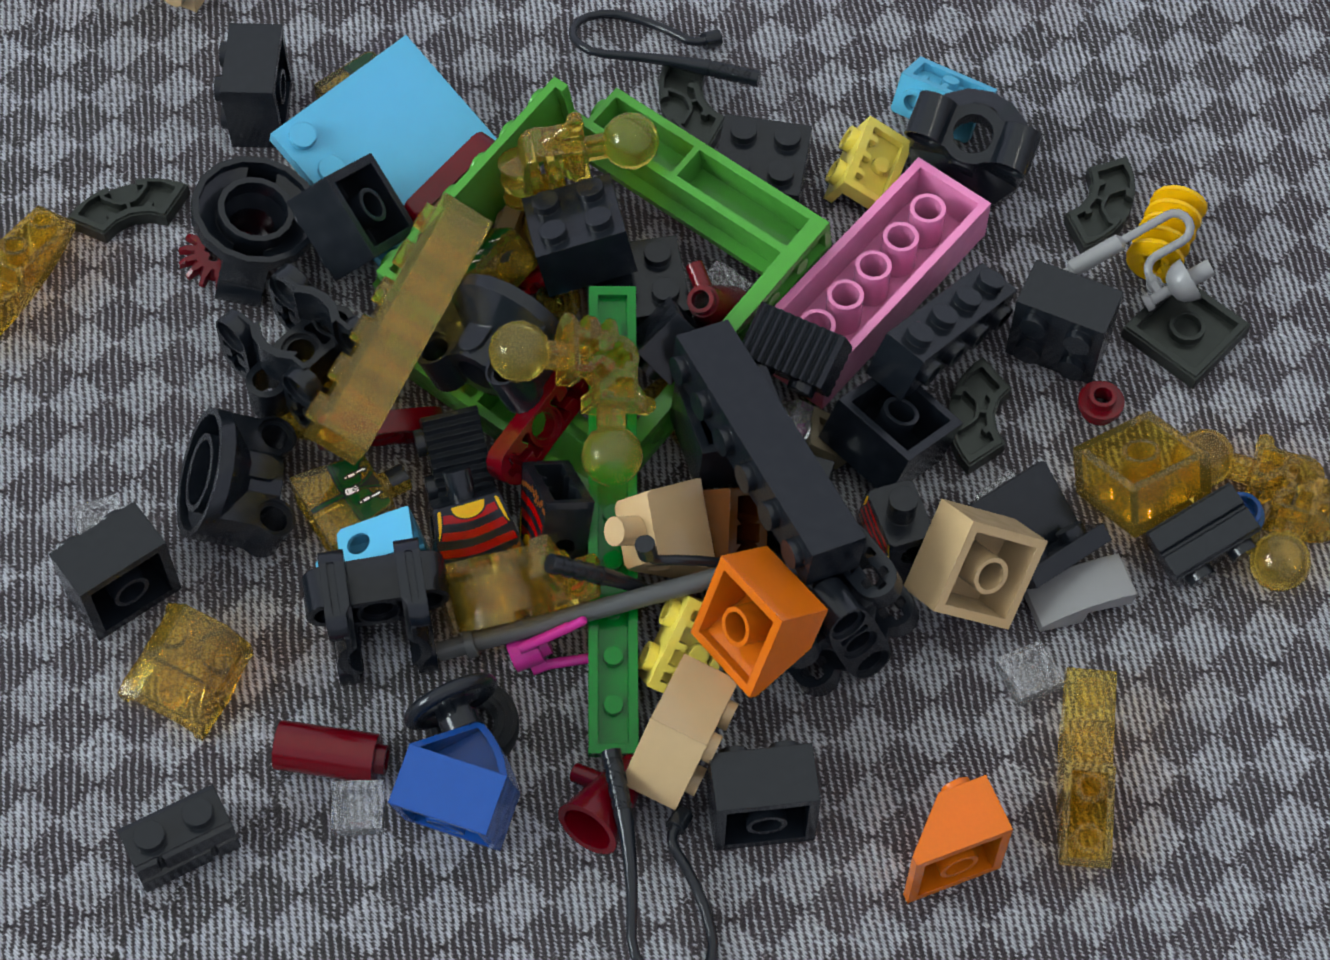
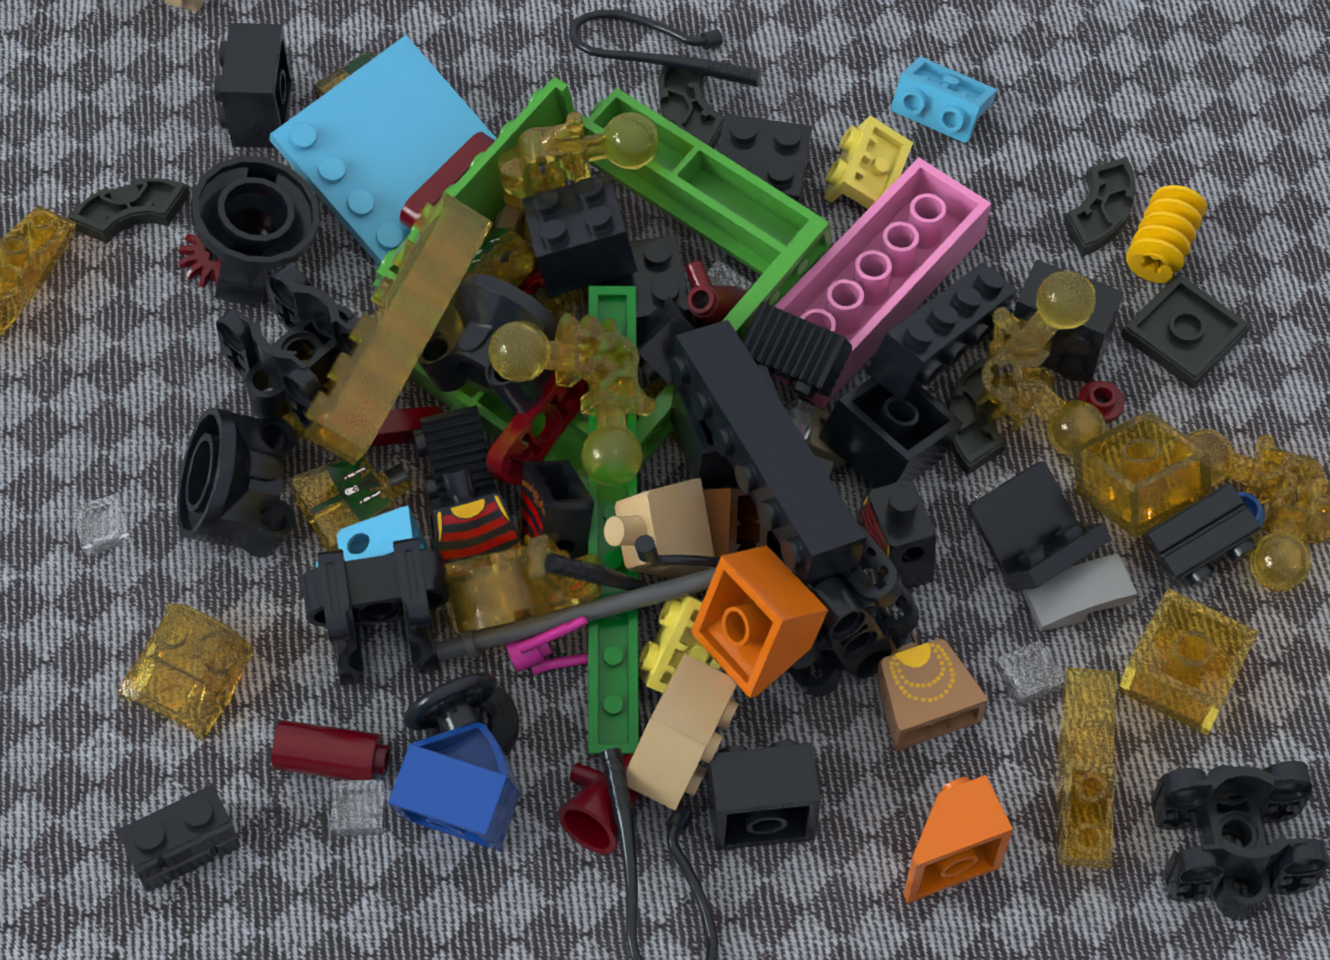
(115, 570): black brick -> none
(351, 216): black brick -> none
(926, 691): none -> medium nougat torso
(975, 564): tan brick -> none
(989, 173): black piece -> none
(1062, 302): none -> clear yellow piece
(1179, 280): light grey piece -> none
(1187, 661): none -> clear yellow brick
(1266, 796): none -> black piece

